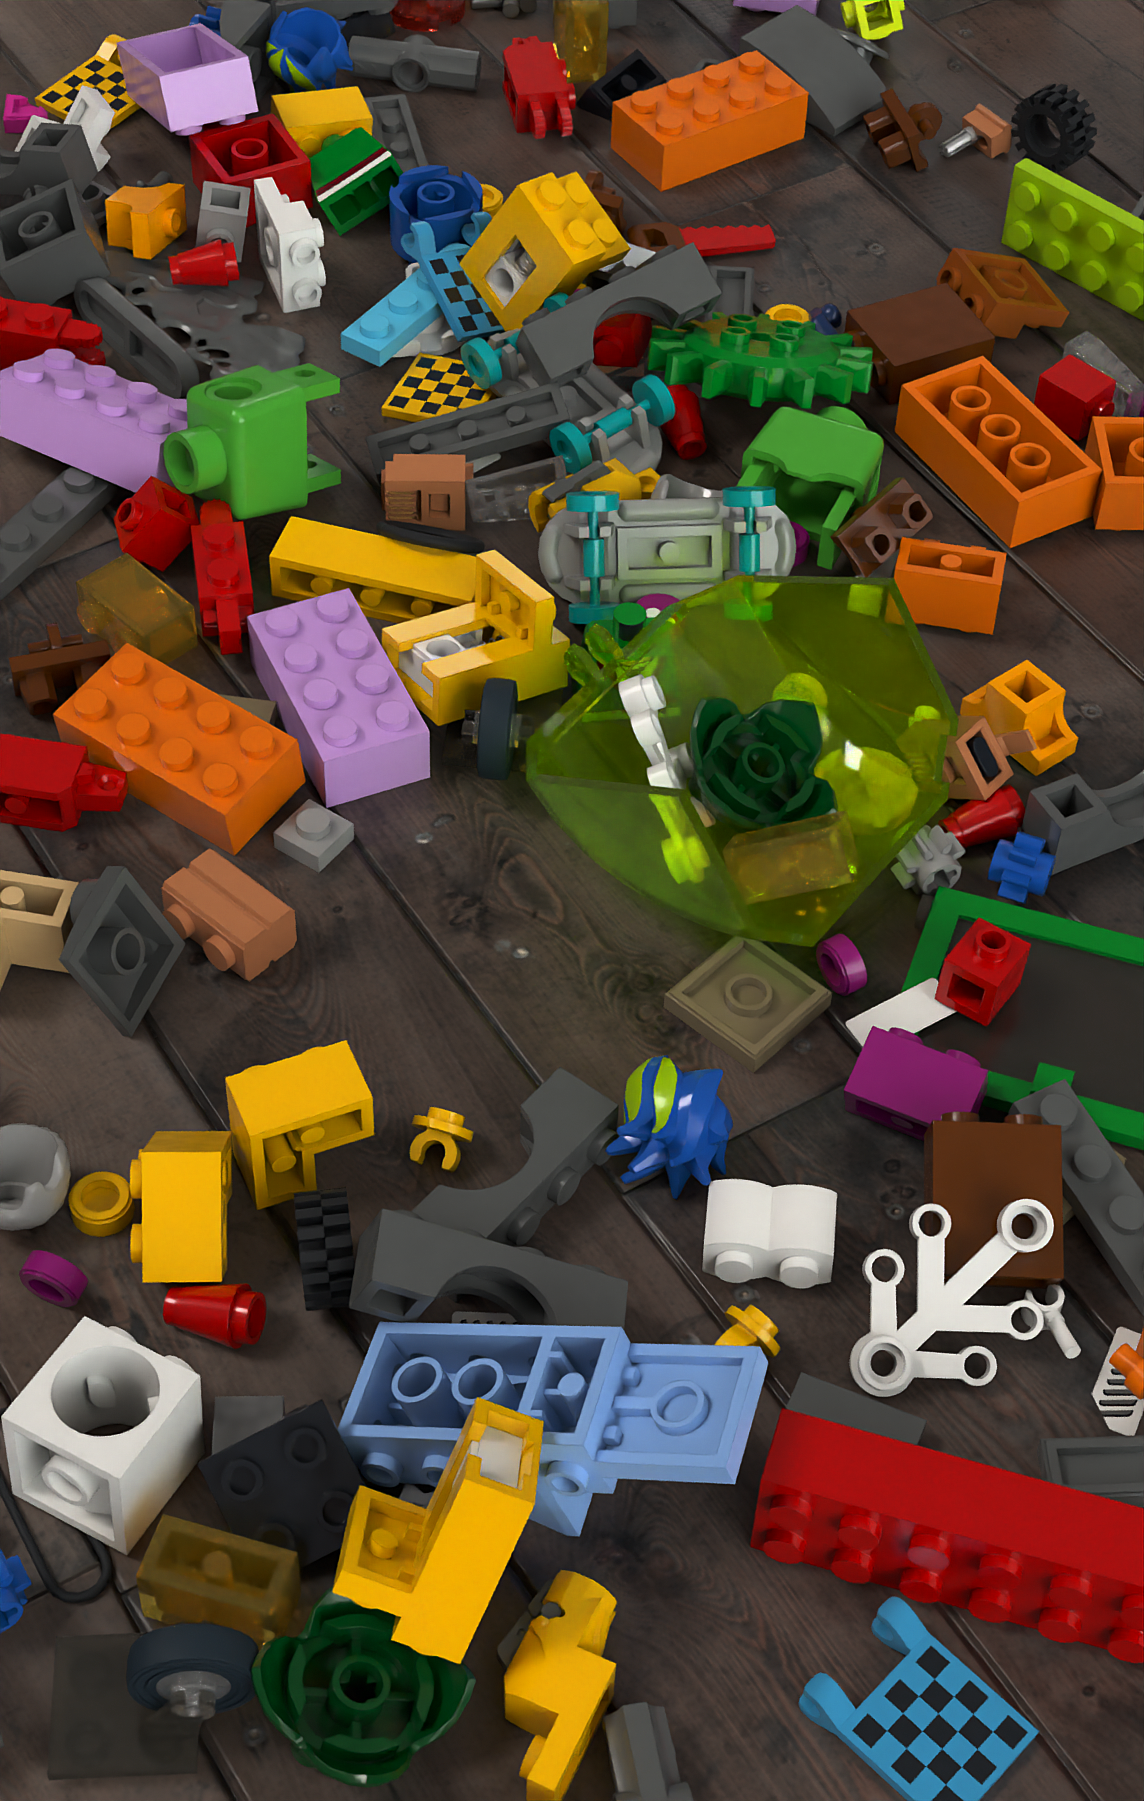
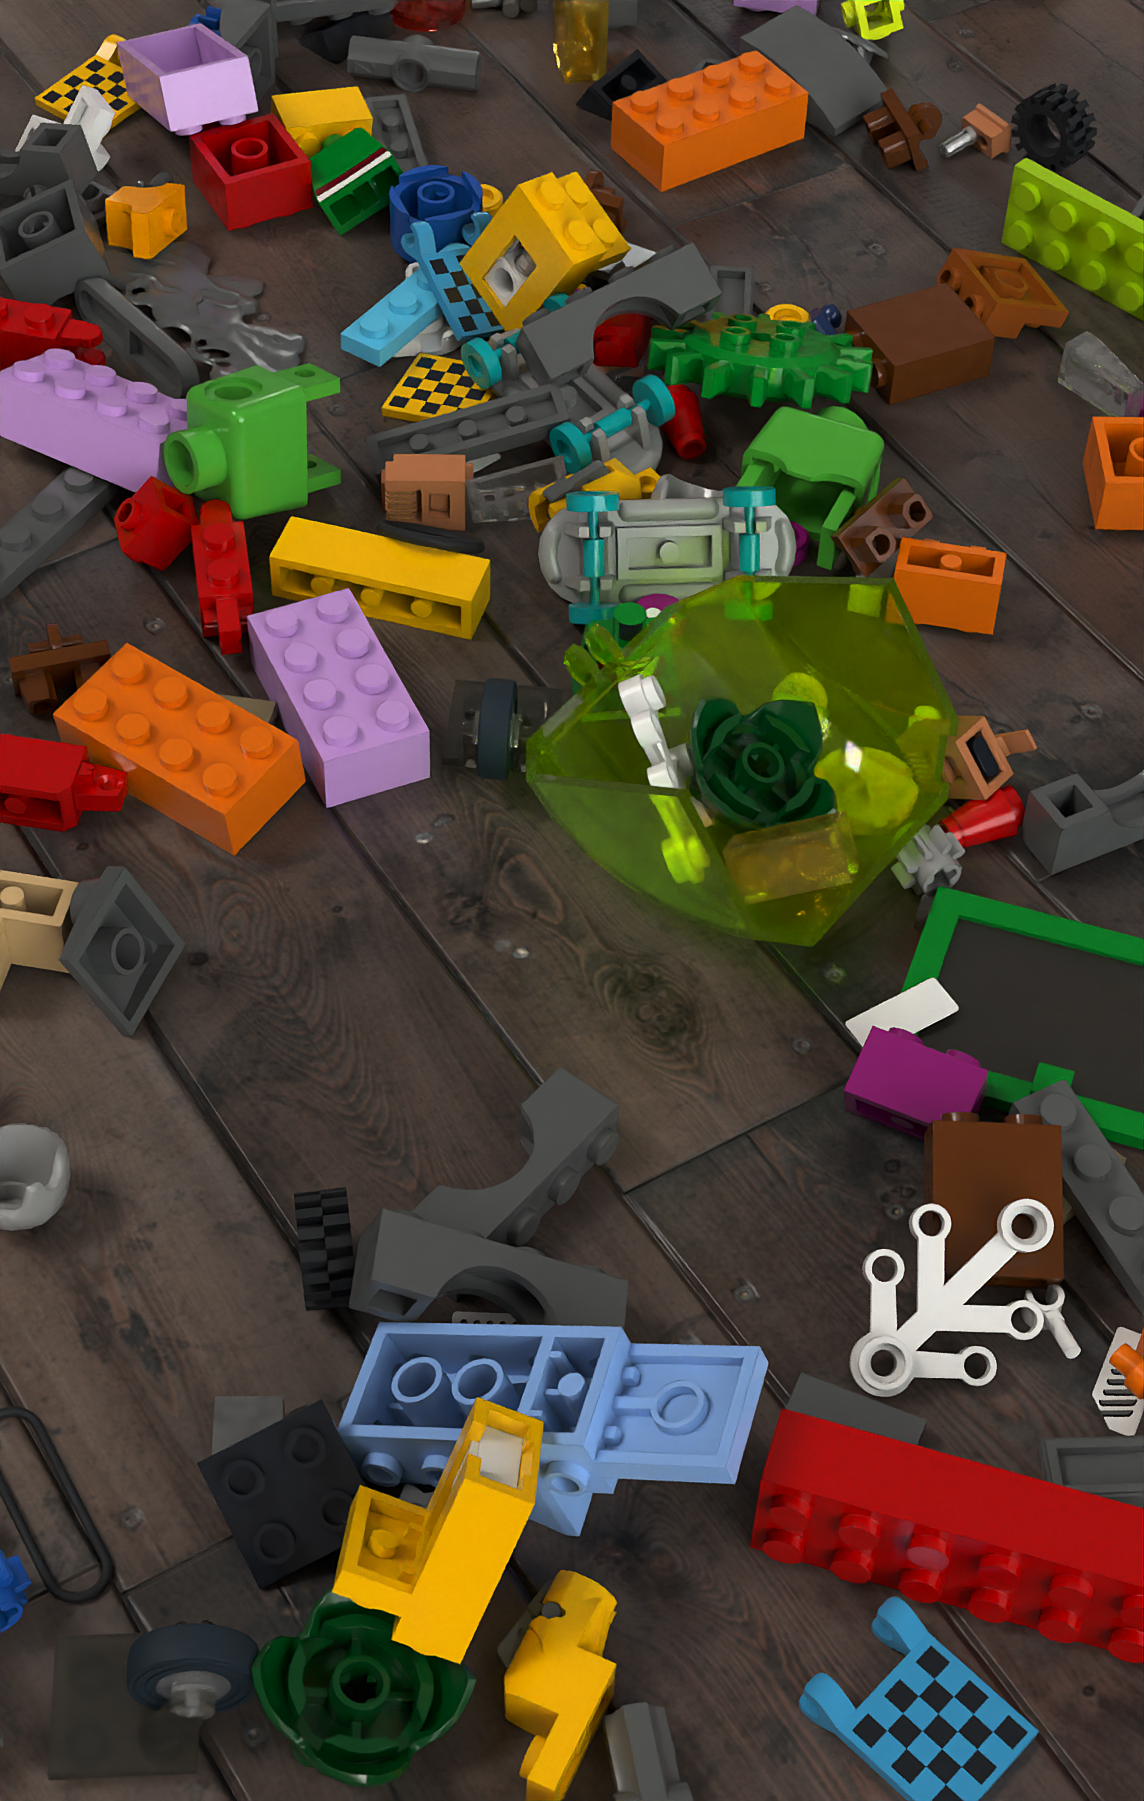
(19, 112): dark pink tile -> none
(53, 1278): magenta tile -> none
(101, 1204): yellow tile -> none
(105, 1482): white brick -> none
(135, 607): clear yellow brick -> none
(184, 1206): yellow brick -> none
(205, 265): red cone -> none
(217, 1312): red cone -> none
(220, 1578): clear yellow brick -> none
(223, 215): light grey brick -> none
(228, 915): nougat brick -> none
(289, 247): white plate -> none
(294, 1111): yellow brick -> none
(307, 49): blue hair -> none
(313, 835): light grey plate -> none
(440, 1128): yellow plate -> none
(499, 635): yellow brick -> none
(537, 88): red hinge -> none
(673, 1123): blue hair -> none
(707, 241): red piece -> none
(747, 1001): dark tan tile -> none
(750, 1329): yellow plate -> none
(769, 1232): white brick -> none
(841, 964): magenta tile -> none
(982, 971): red brick -> none
(997, 451): orange brick -> none
(1021, 867): blue gear -> none
(1023, 701): light orange brick -> none
(1073, 394): red brick -> none

